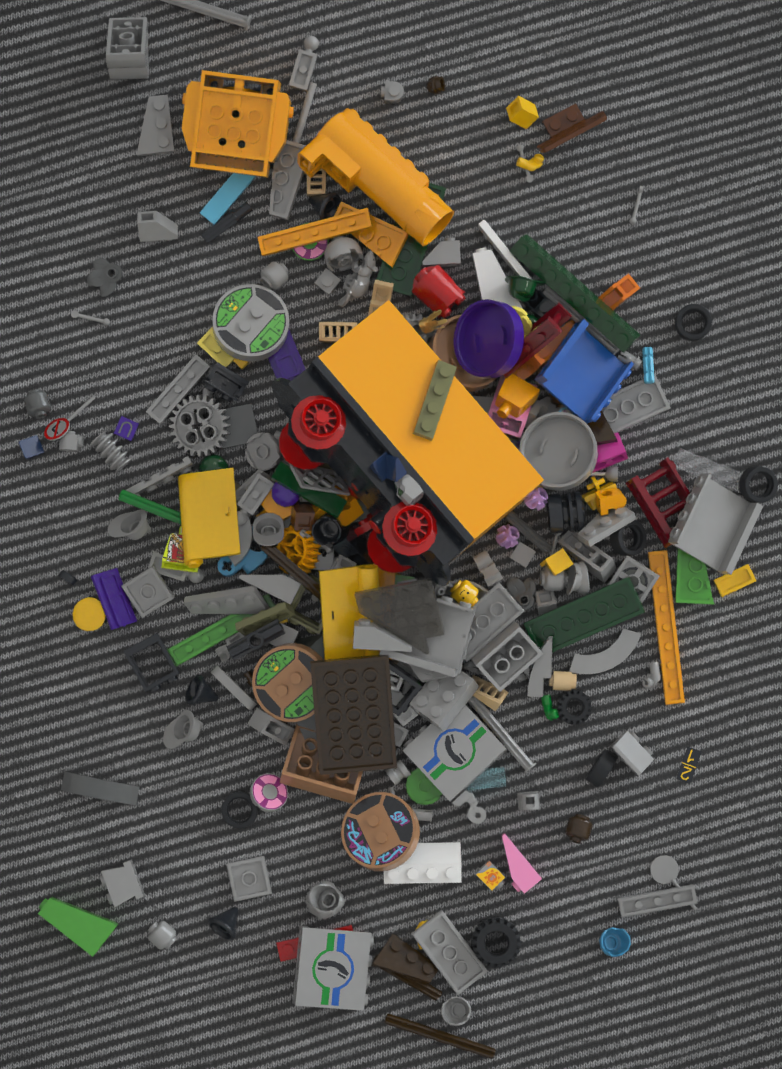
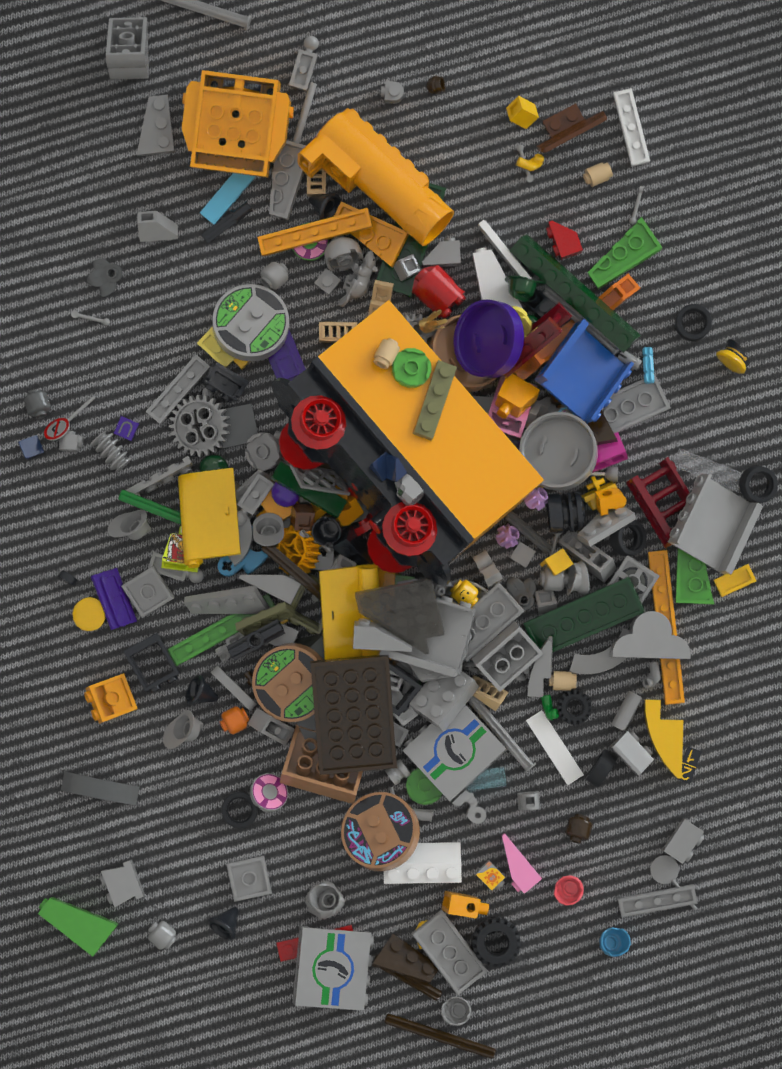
(110, 698): none -> light orange plate
(234, 720): none -> orange head
(386, 353): none -> tan brick
(407, 267): none -> light grey slope
(411, 368): none -> bright green tile
(456, 904): none -> light orange torso
(554, 747): none -> white tile
(565, 240): none -> red slope
(568, 890): none -> coral hair
(597, 174): none -> tan brick
(626, 711): none -> light grey brick
(629, 252): none -> bright green wing
(631, 127): none -> white tile
(650, 638): none -> light grey brick
(665, 737): none -> yellow slope
(683, 841): none -> light grey brick
(733, 357): none -> yellow piece

